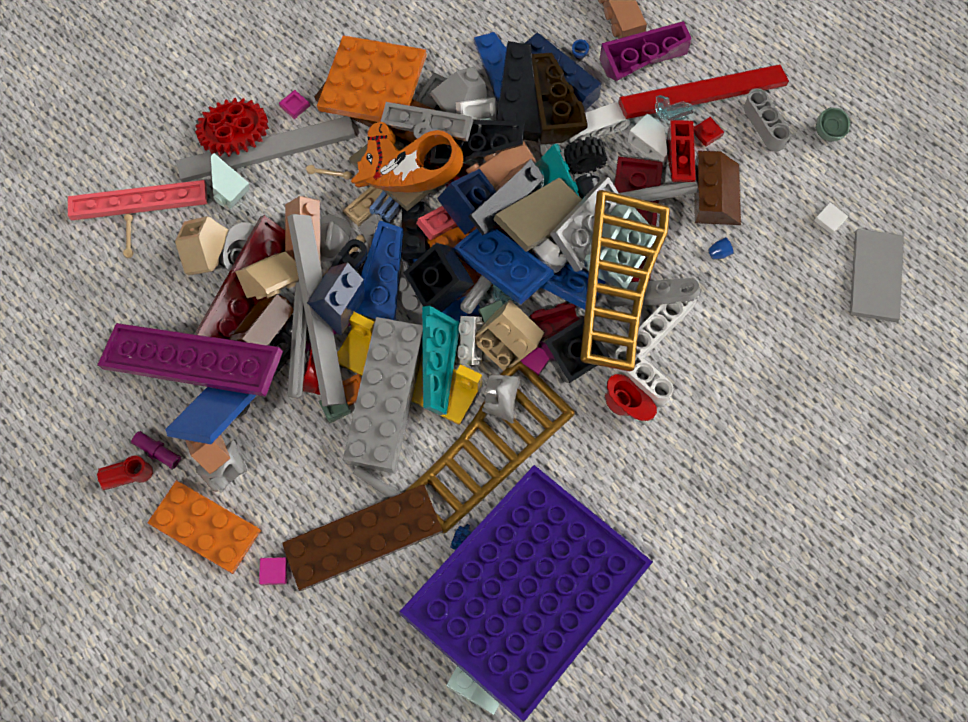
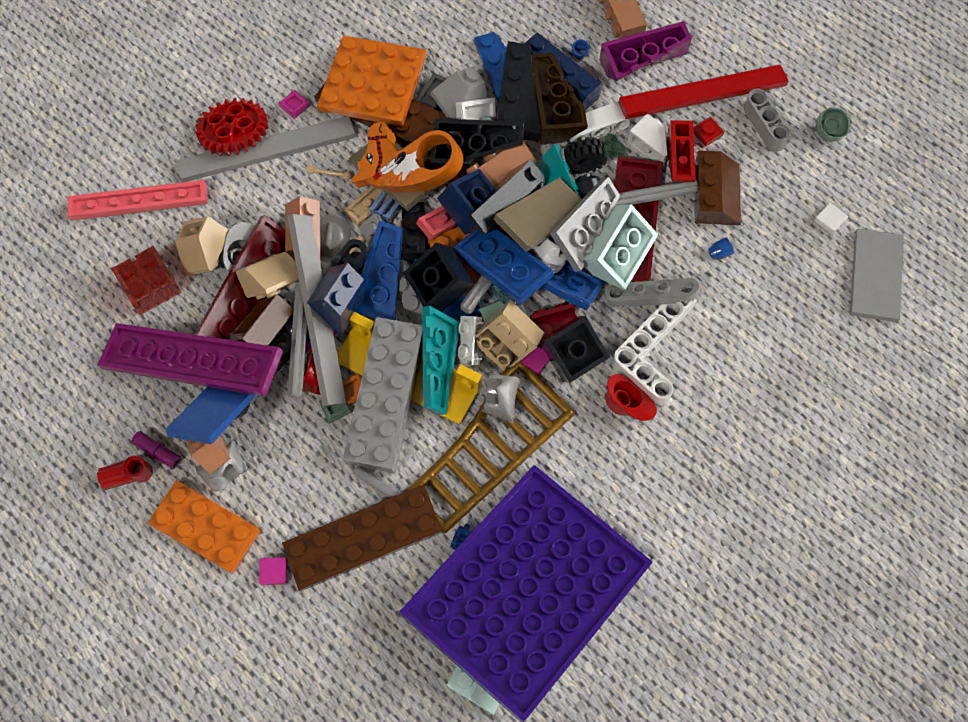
(128, 253): tan hinge -> none
(146, 280): none -> clear red piece
(227, 183): light aqua slope -> none
(426, 120): light grey hinge -> none
(614, 147): none -> clear green tile
(637, 296): pearl gold bar -> none
(672, 112): clear light blue bracket -> none

